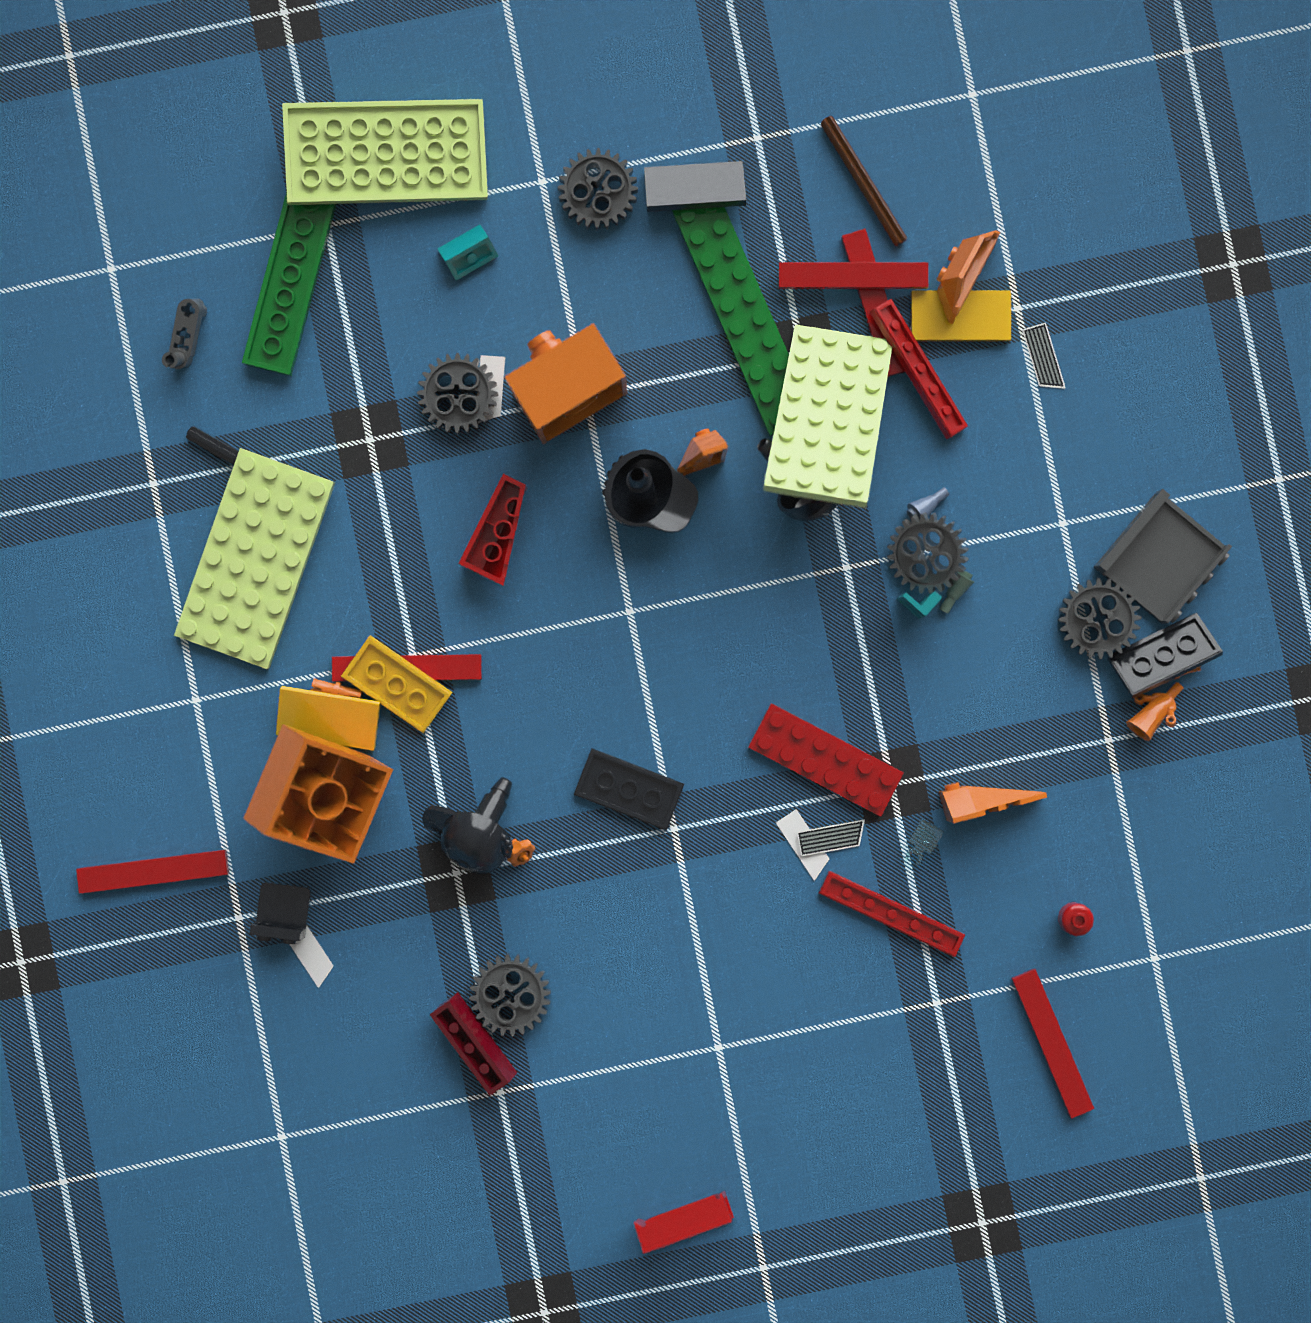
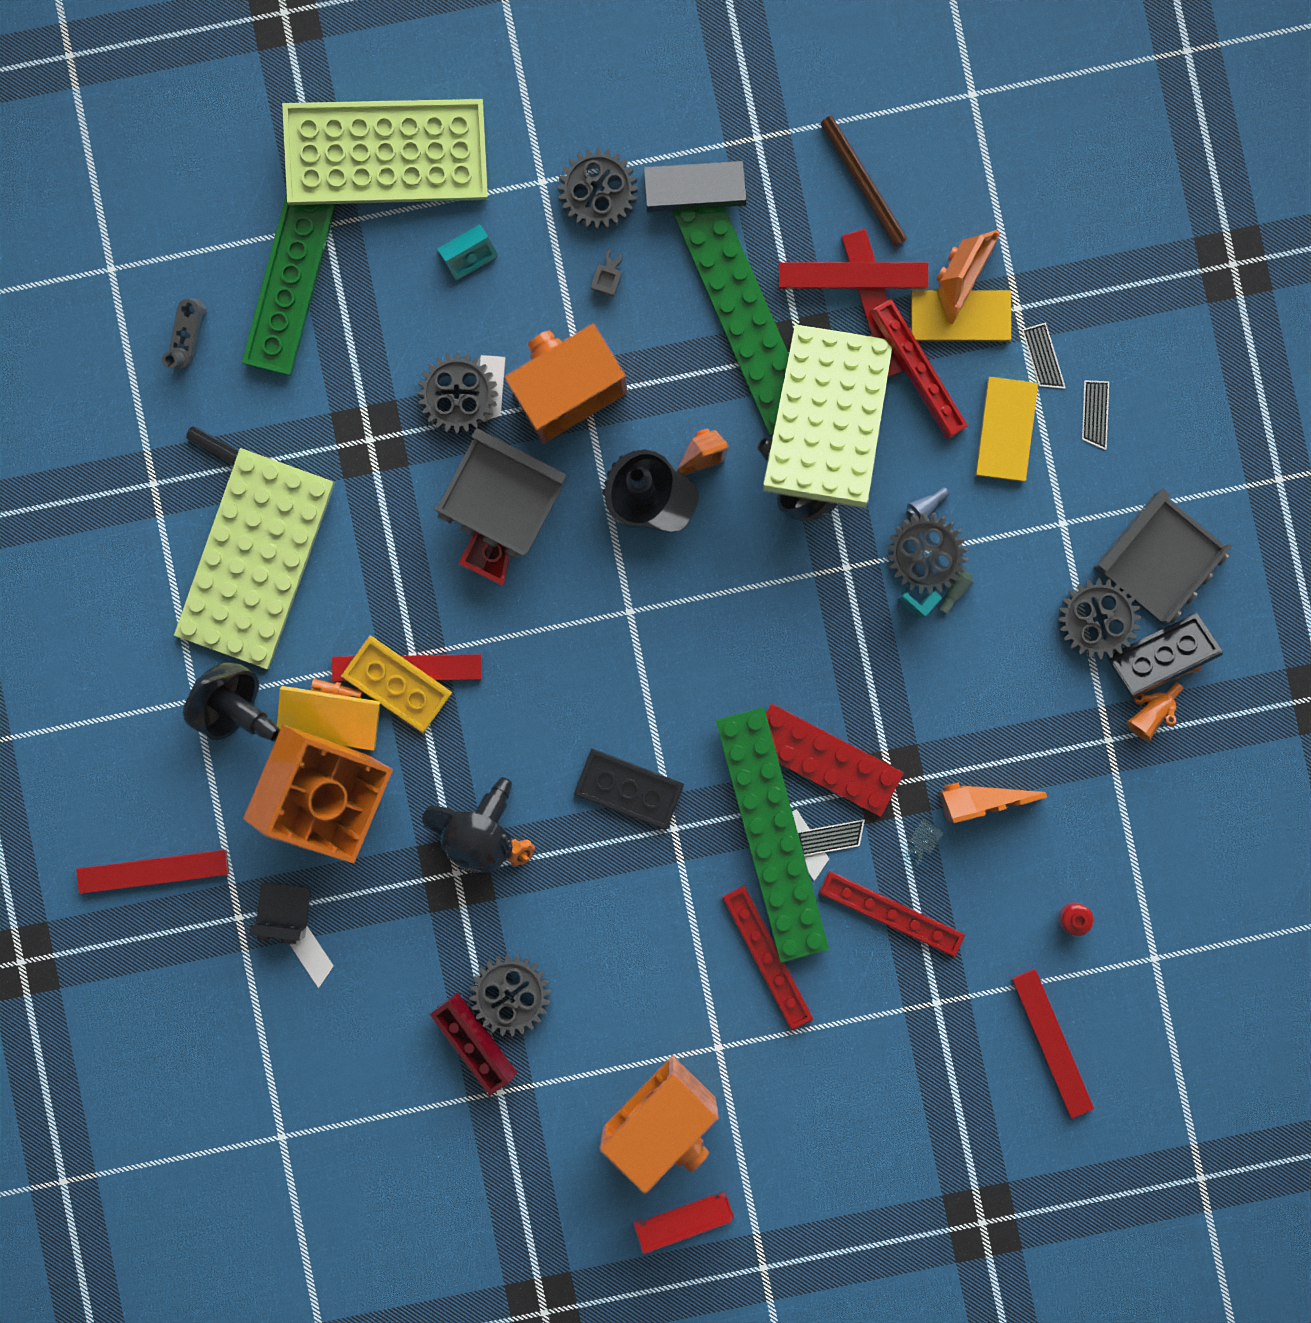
(225, 701): none -> black piece
(501, 494): none -> dark grey panel
(607, 277): none -> dark grey plate
(661, 1126): none -> orange brick
(767, 957): none -> red tile
(772, 834): none -> green plate
(1006, 429): none -> yellow tile
(1095, 413): none -> sticker

